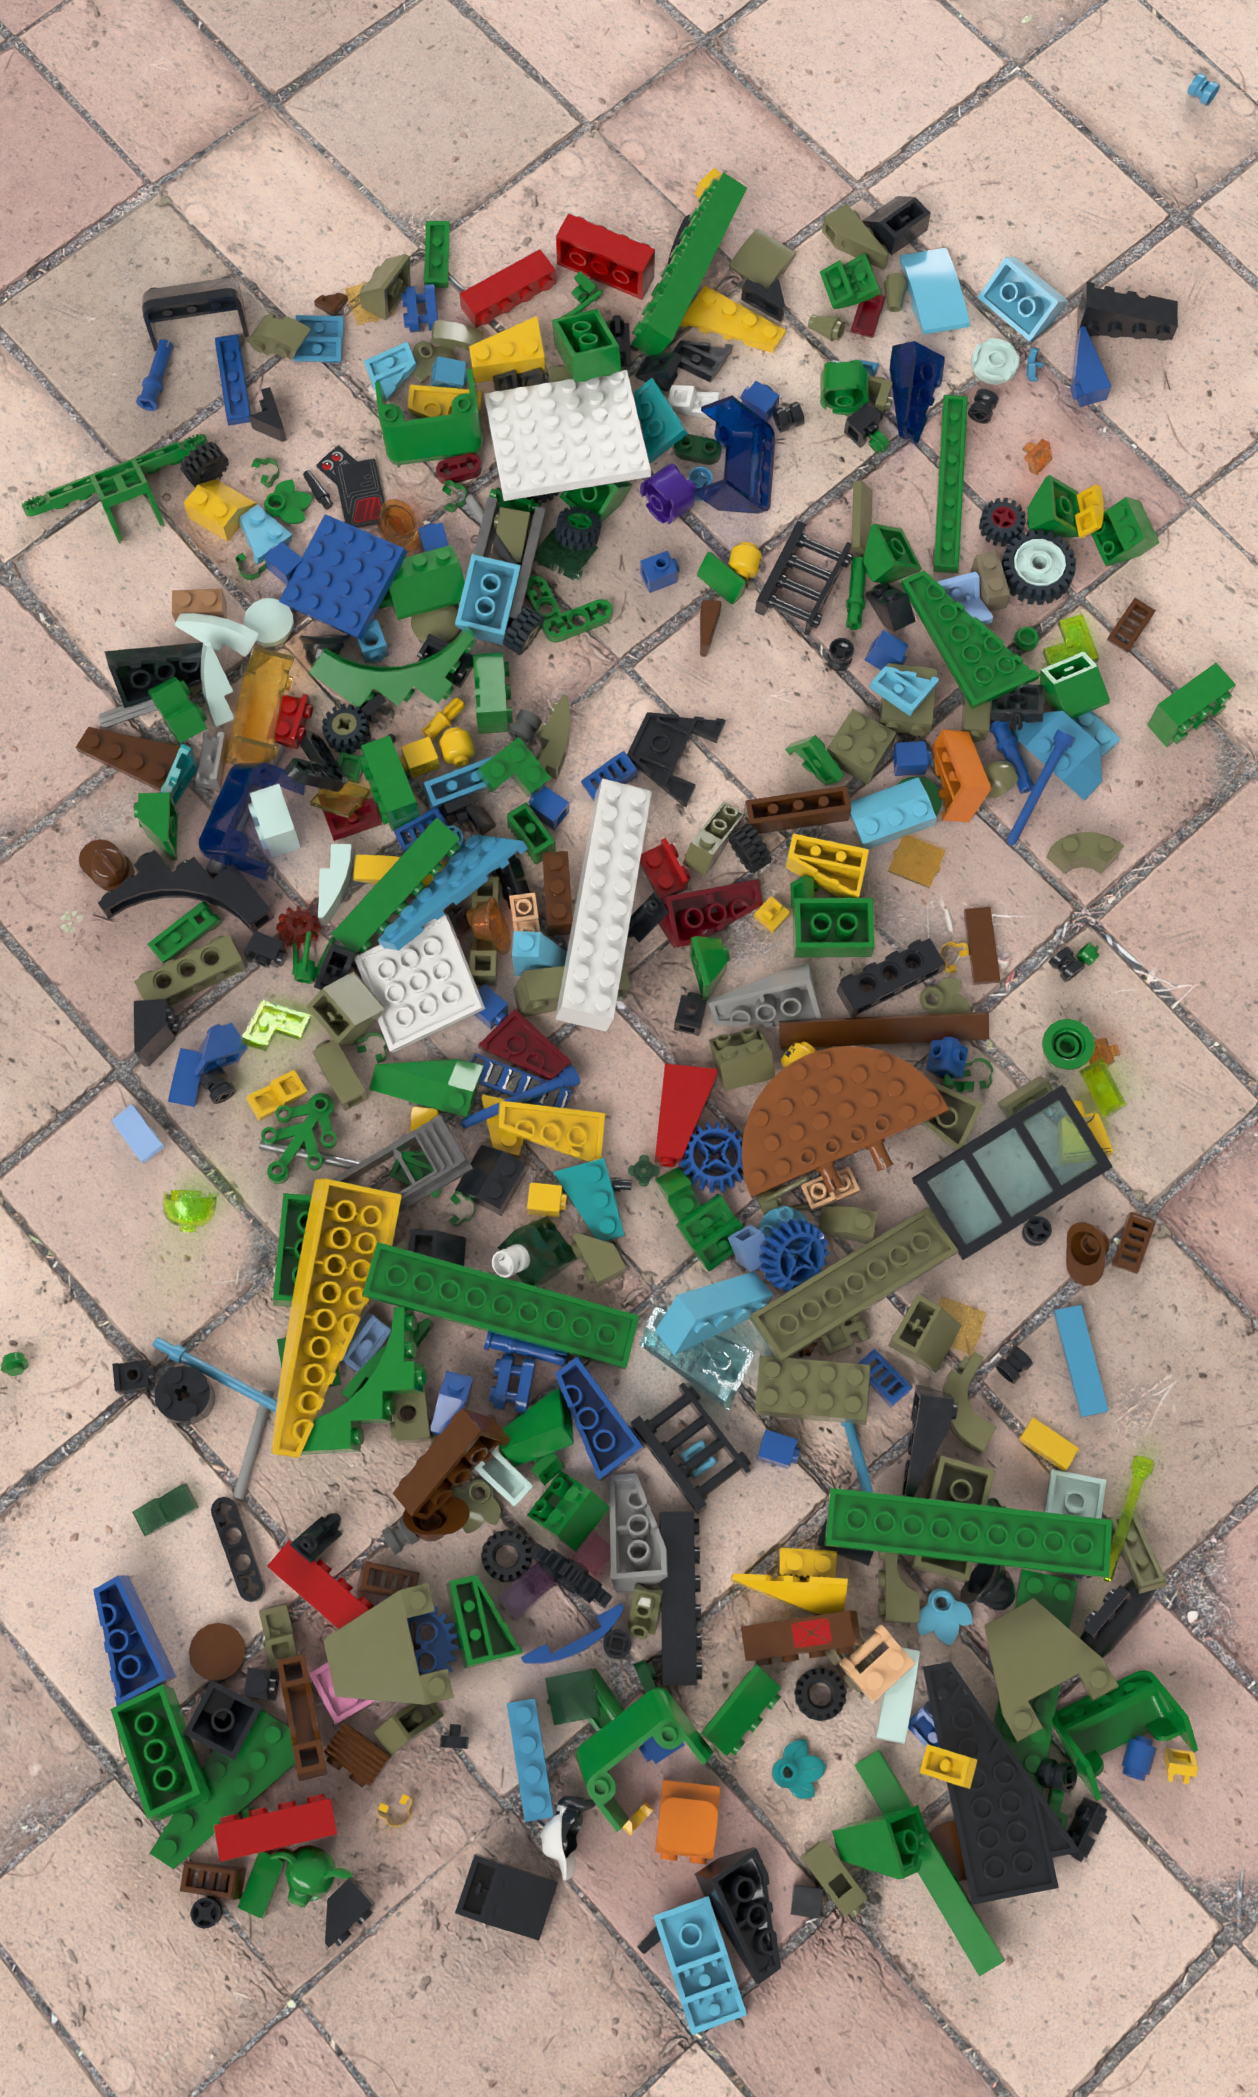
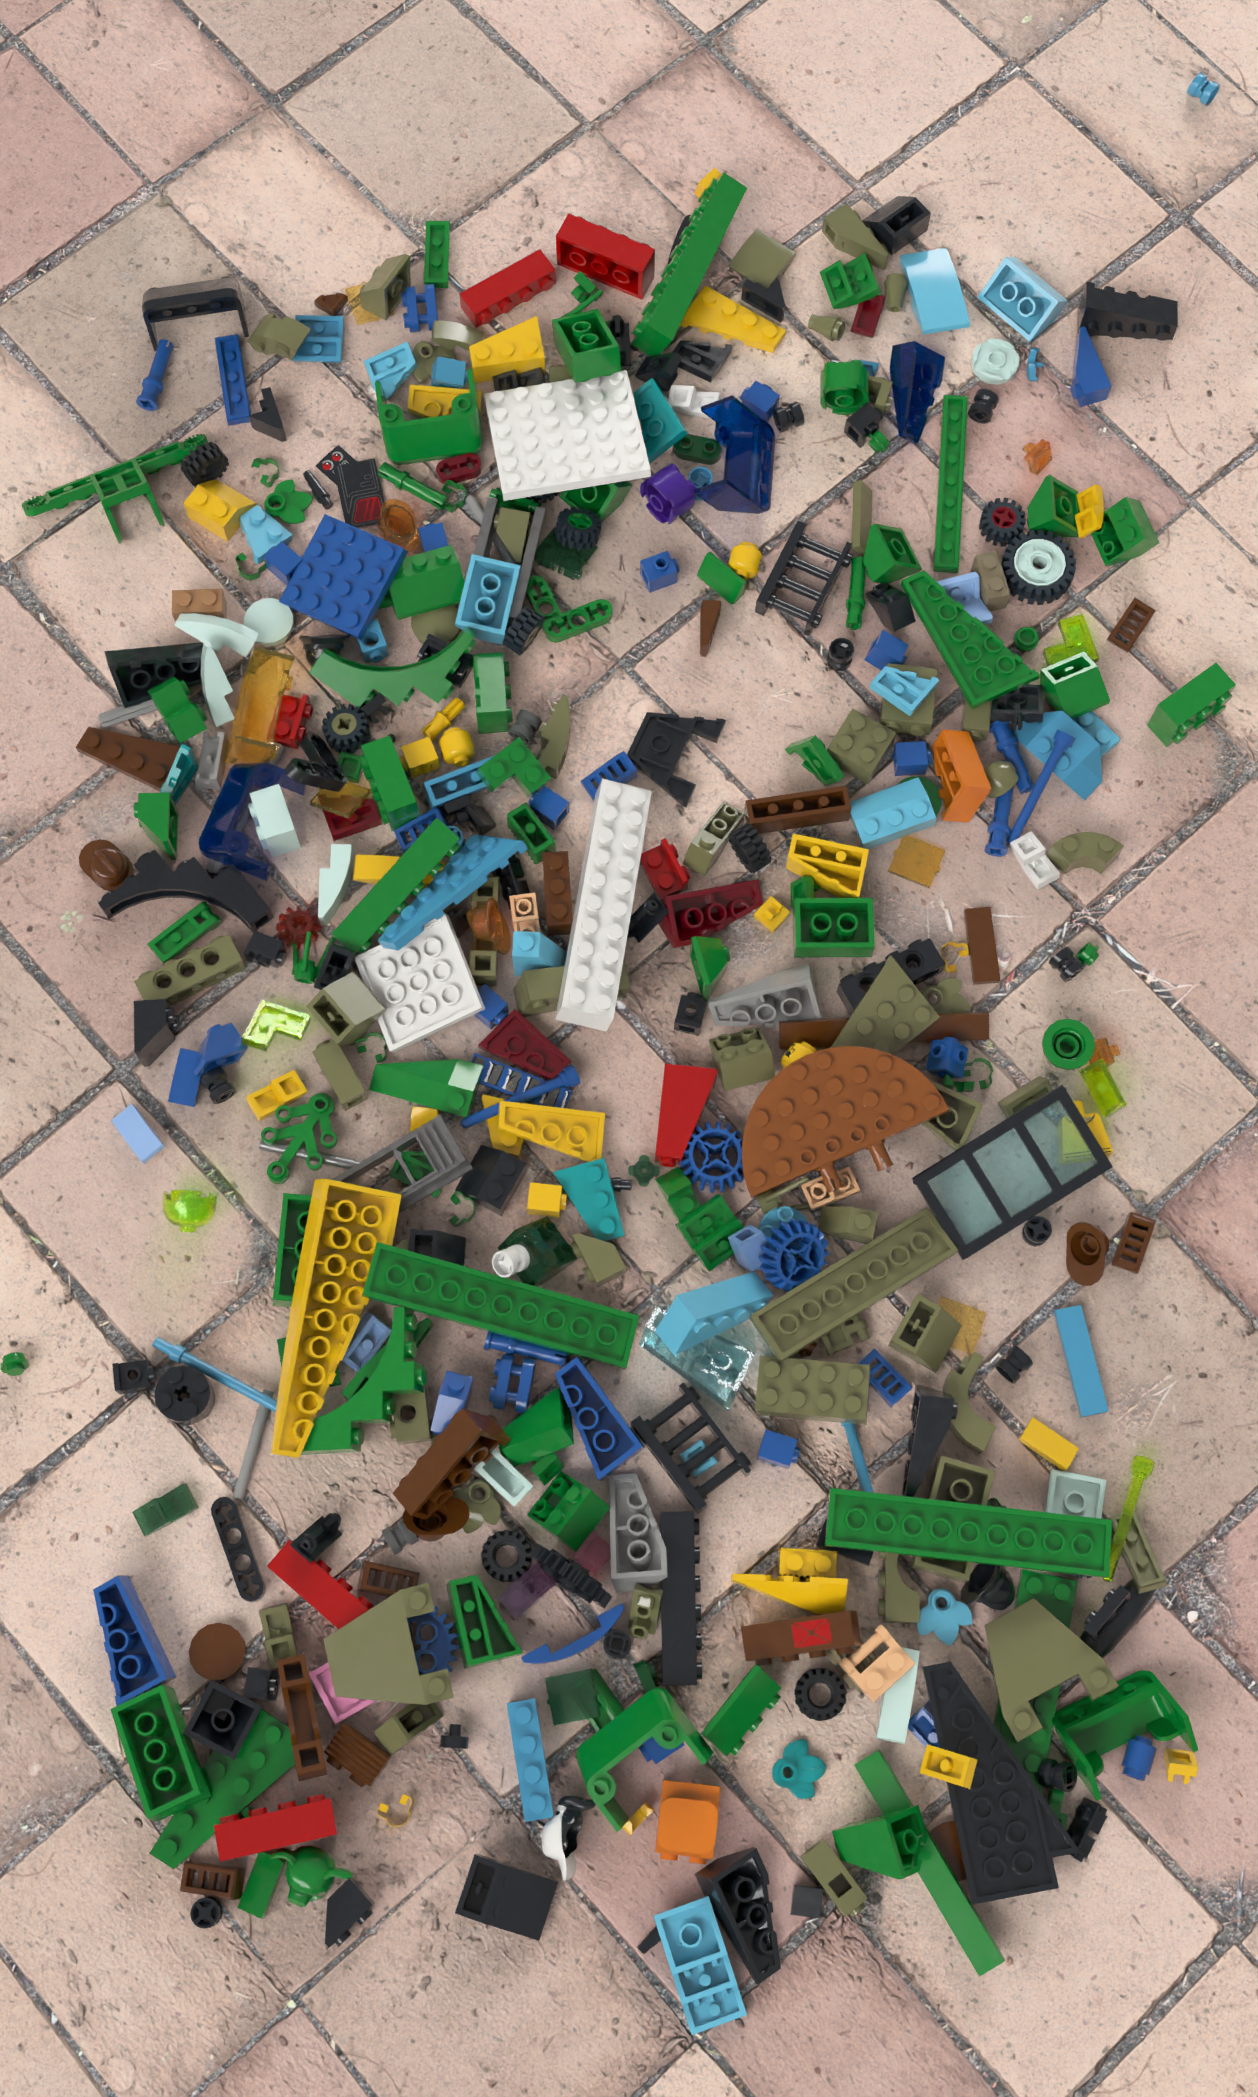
(406, 482): none -> green pin
(888, 1013): none -> olive wing
(999, 828): none -> blue pin
(1033, 860): none -> white slope

